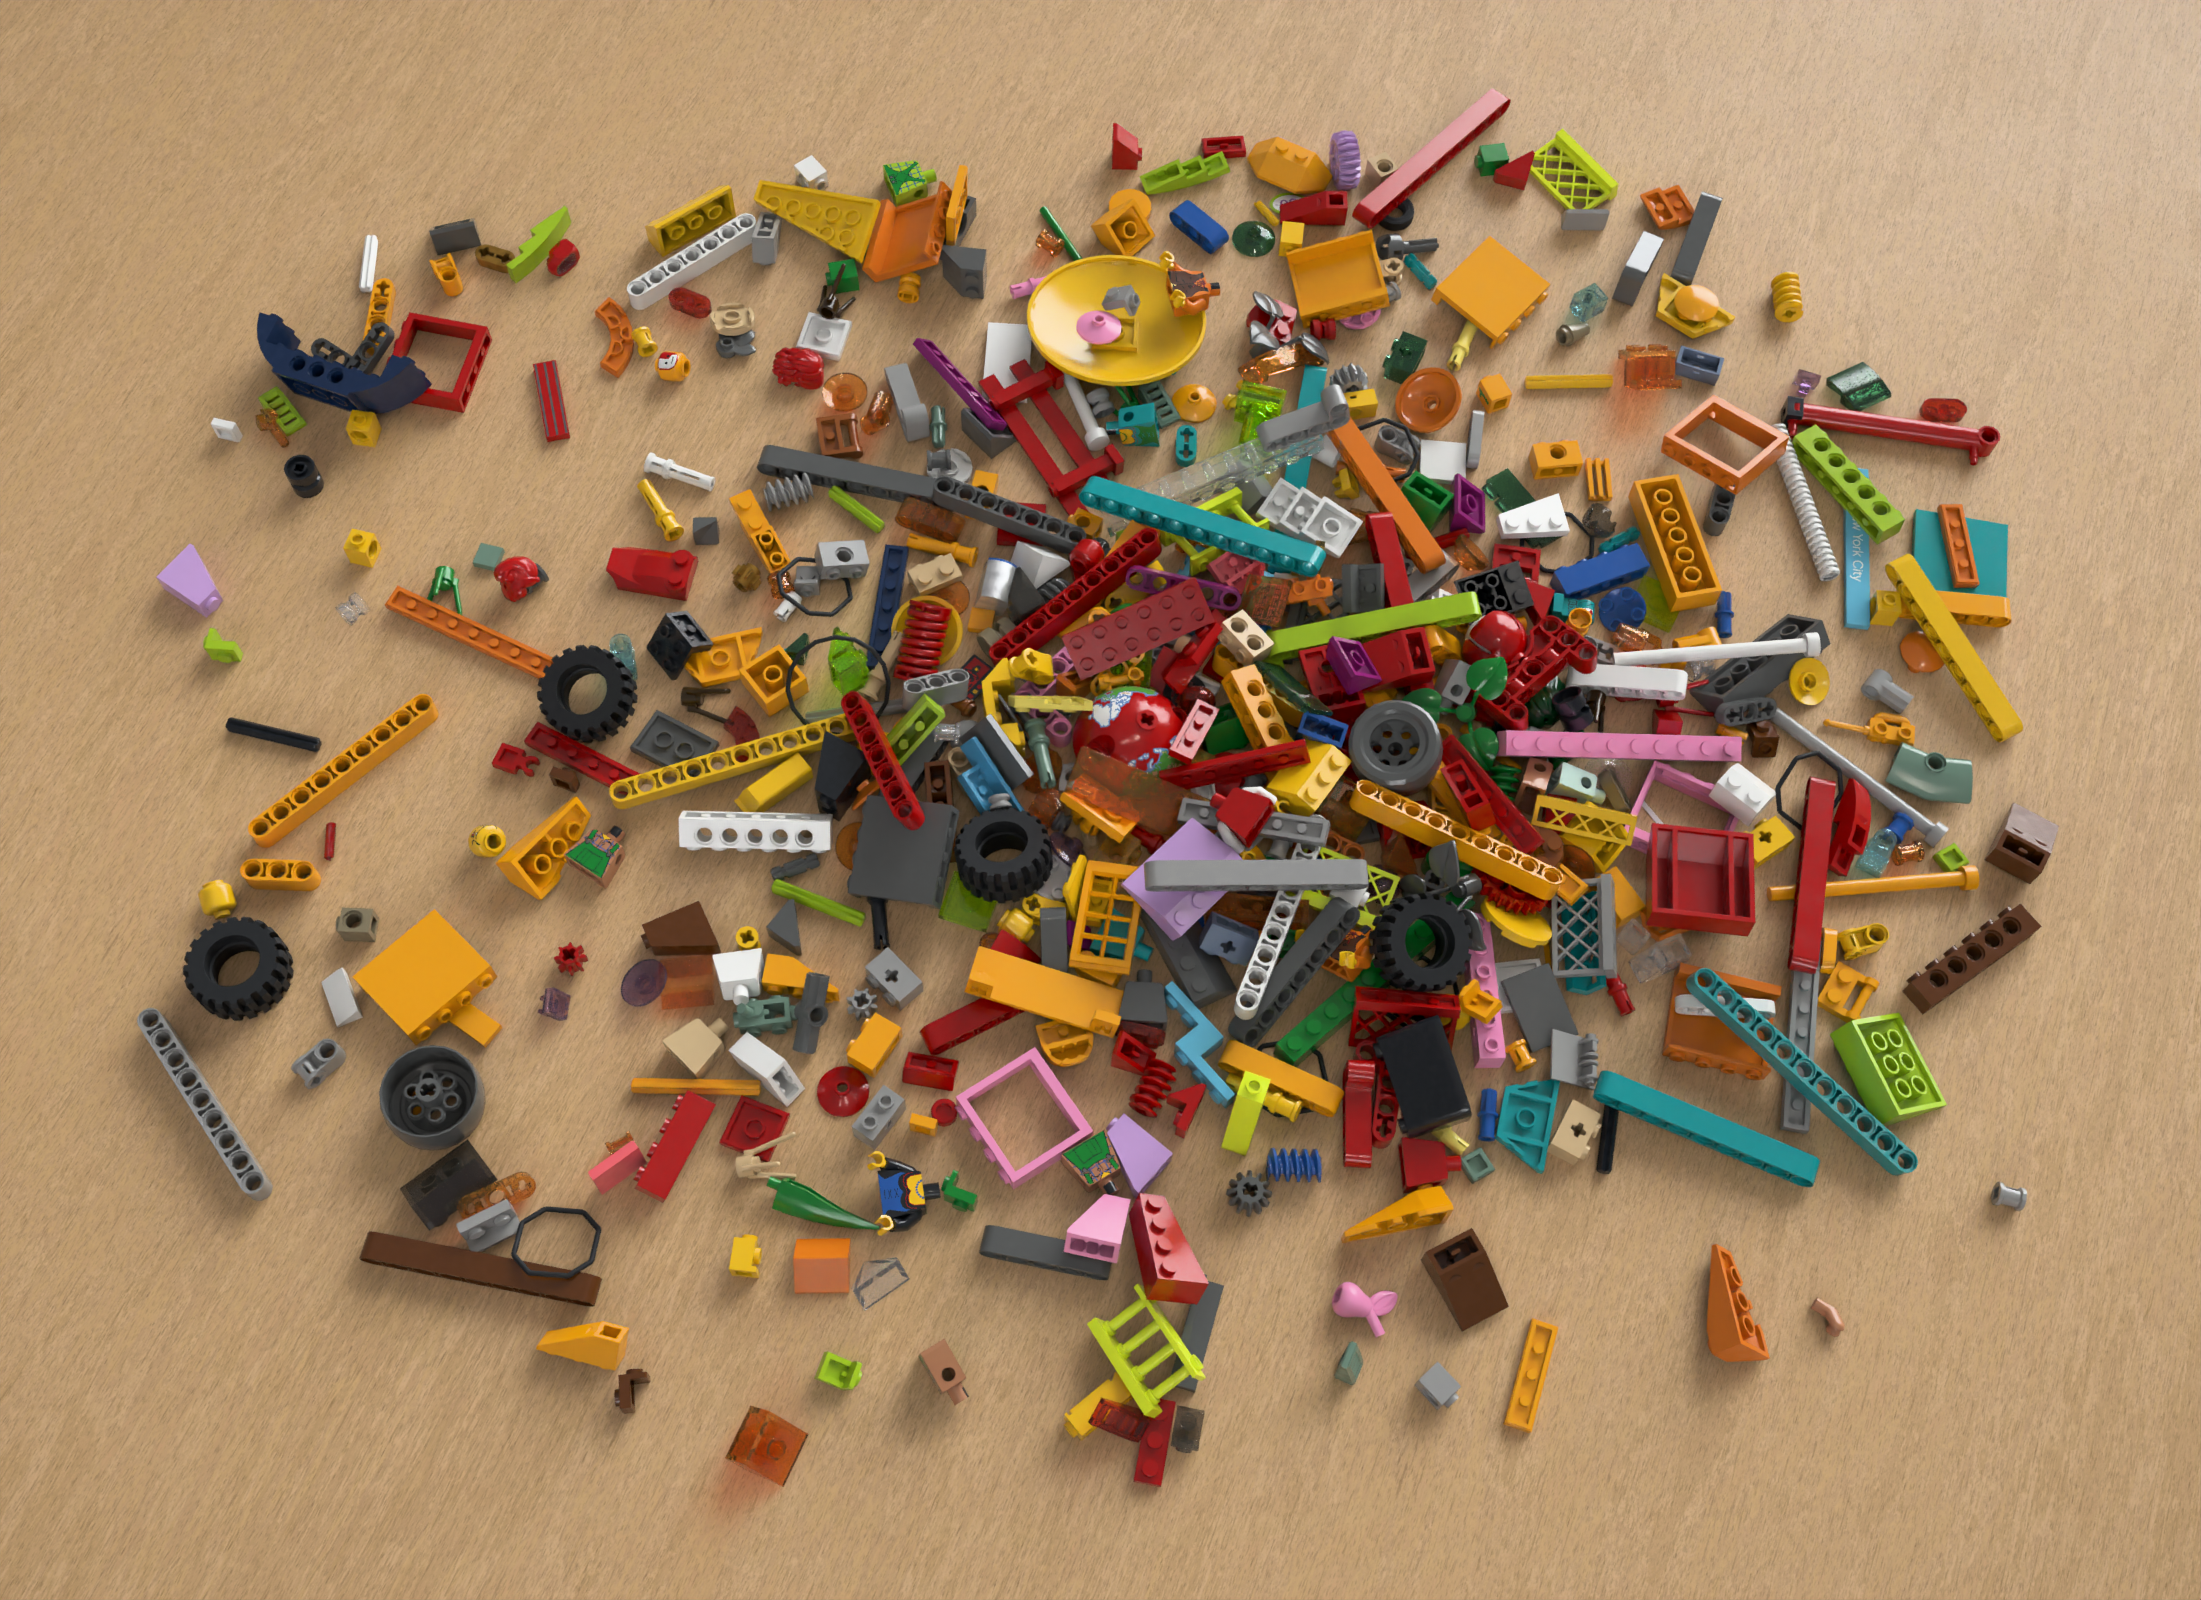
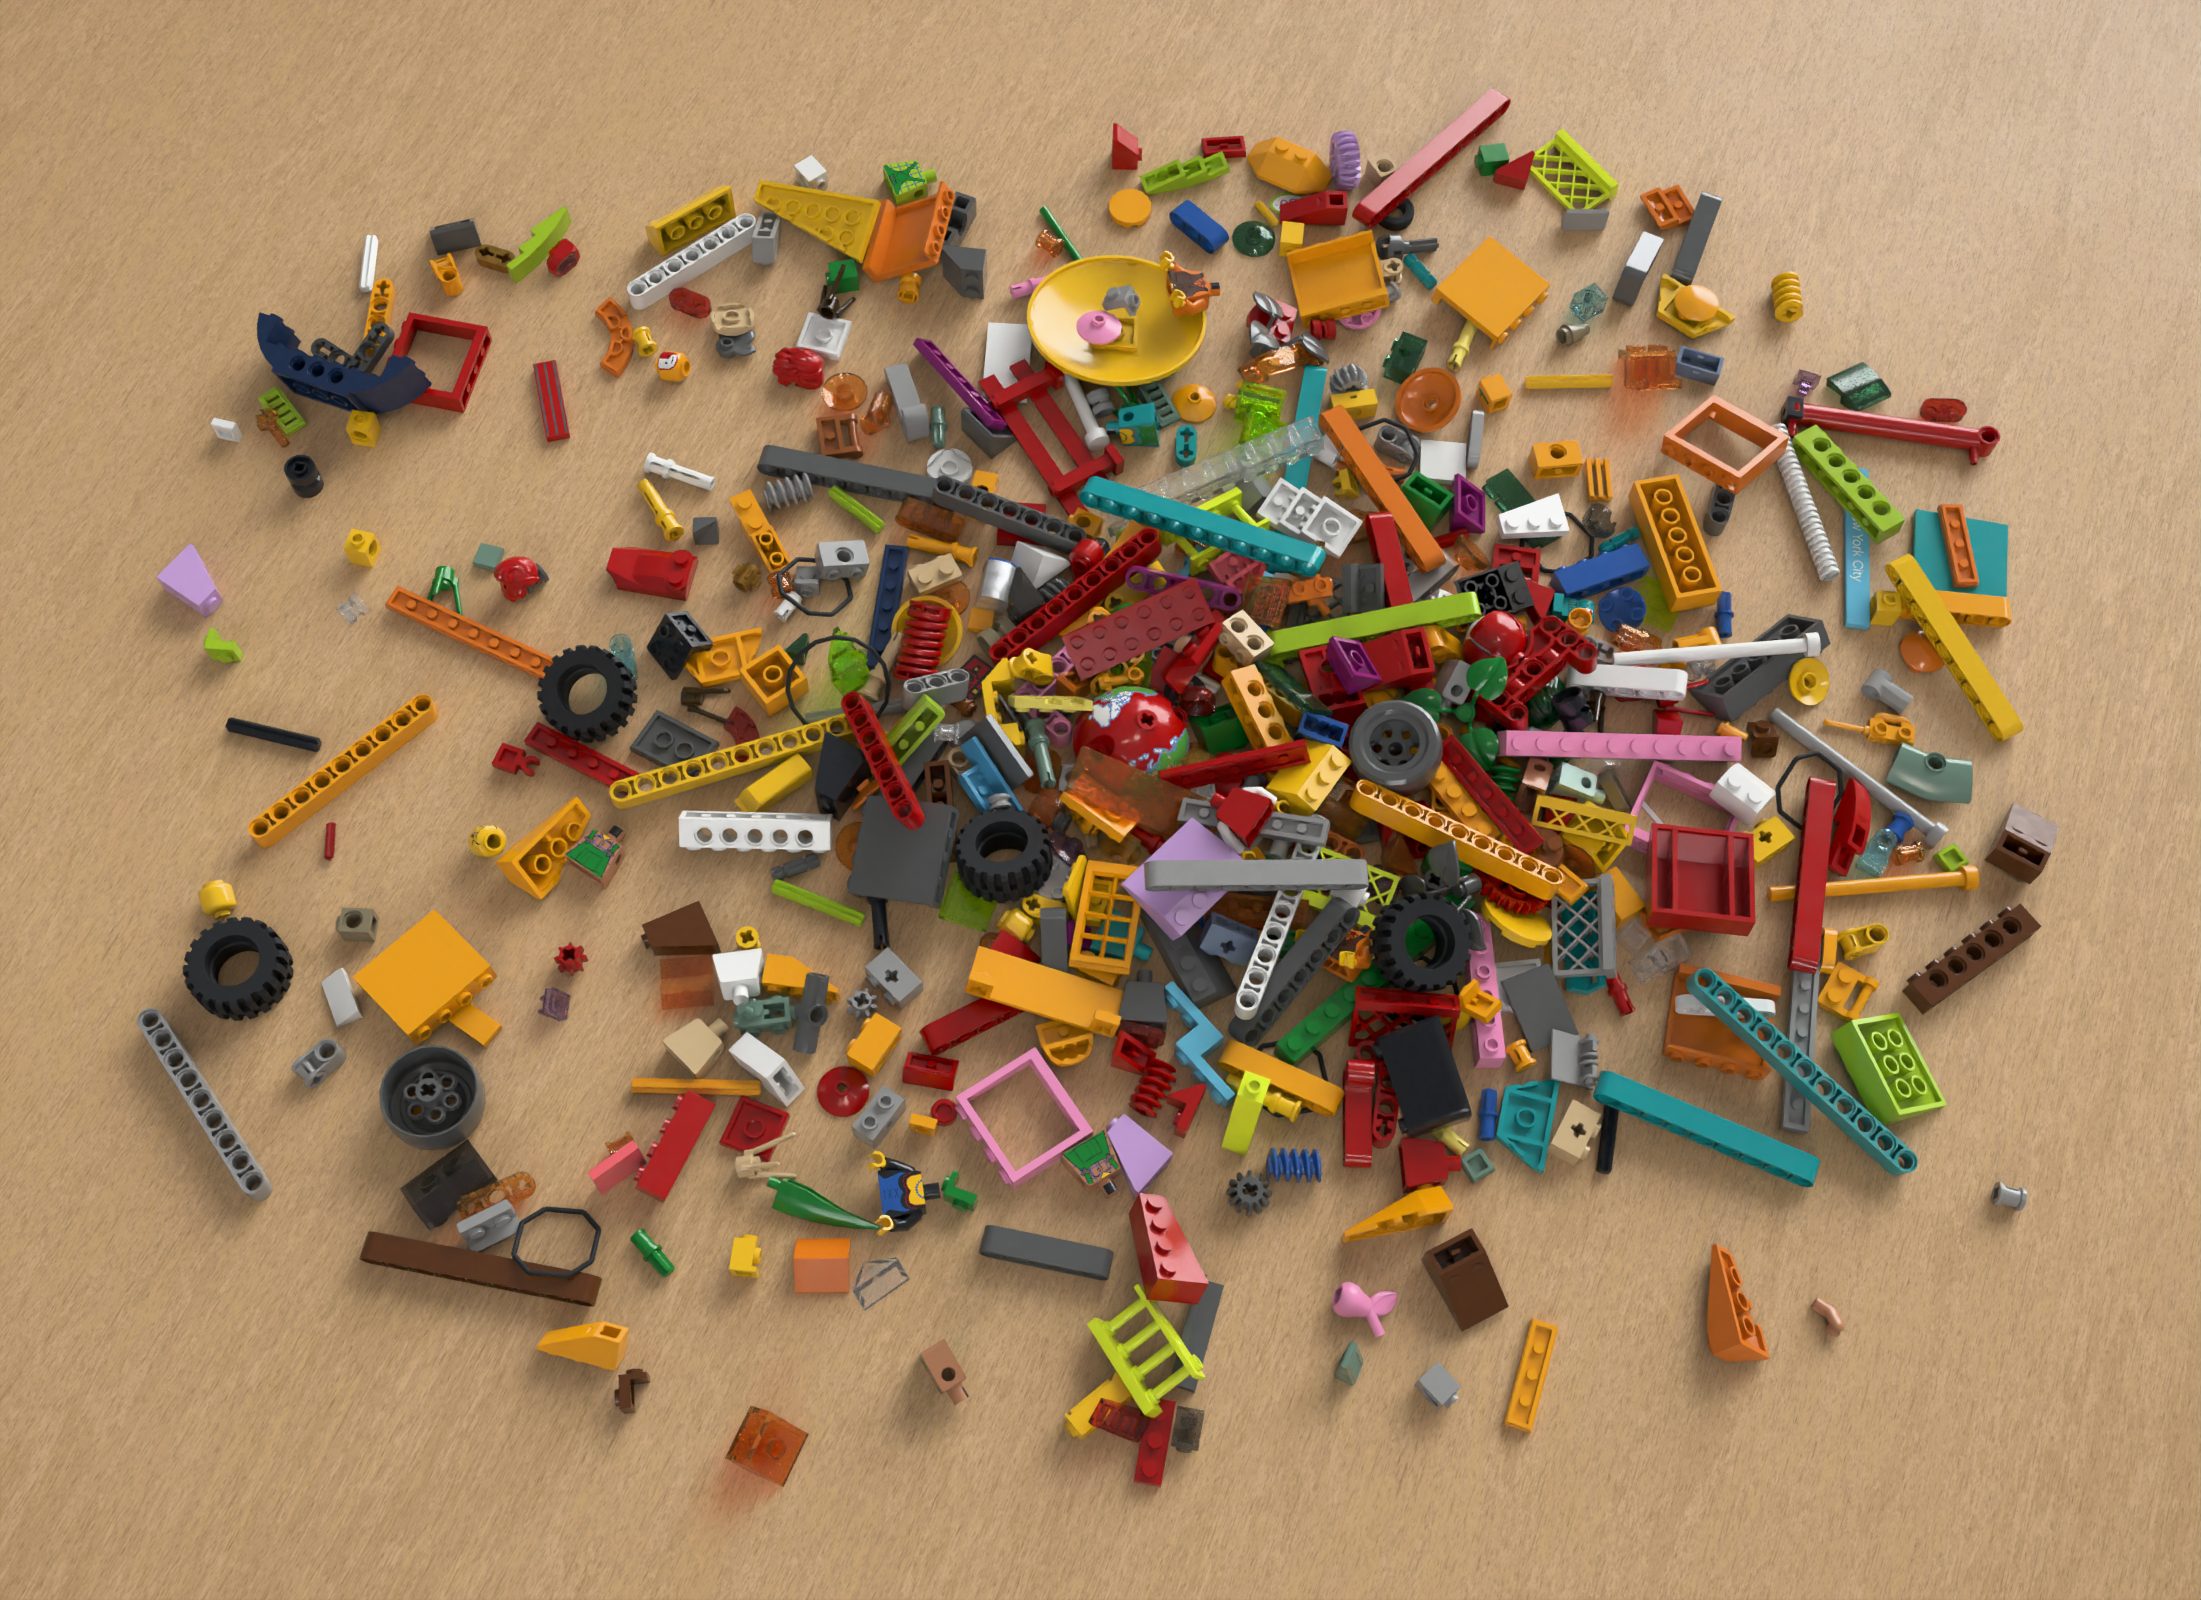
(271, 868): light orange beam -> none
(564, 778): reddish brown plate -> none
(643, 982): dish -> none
(652, 1253): none -> green axle
(785, 928): dark grey slope -> none
(838, 1372): lime bracket -> none
(939, 460): dark grey bush -> none
(956, 205): light orange tile -> none
(1099, 1229): bright pink slope -> none
(1123, 229): light orange slope -> none
(1193, 732): plate -> none
(1306, 422): light grey beam -> none
(1468, 796): red slope -> none
(1753, 715): dark grey beam -> none

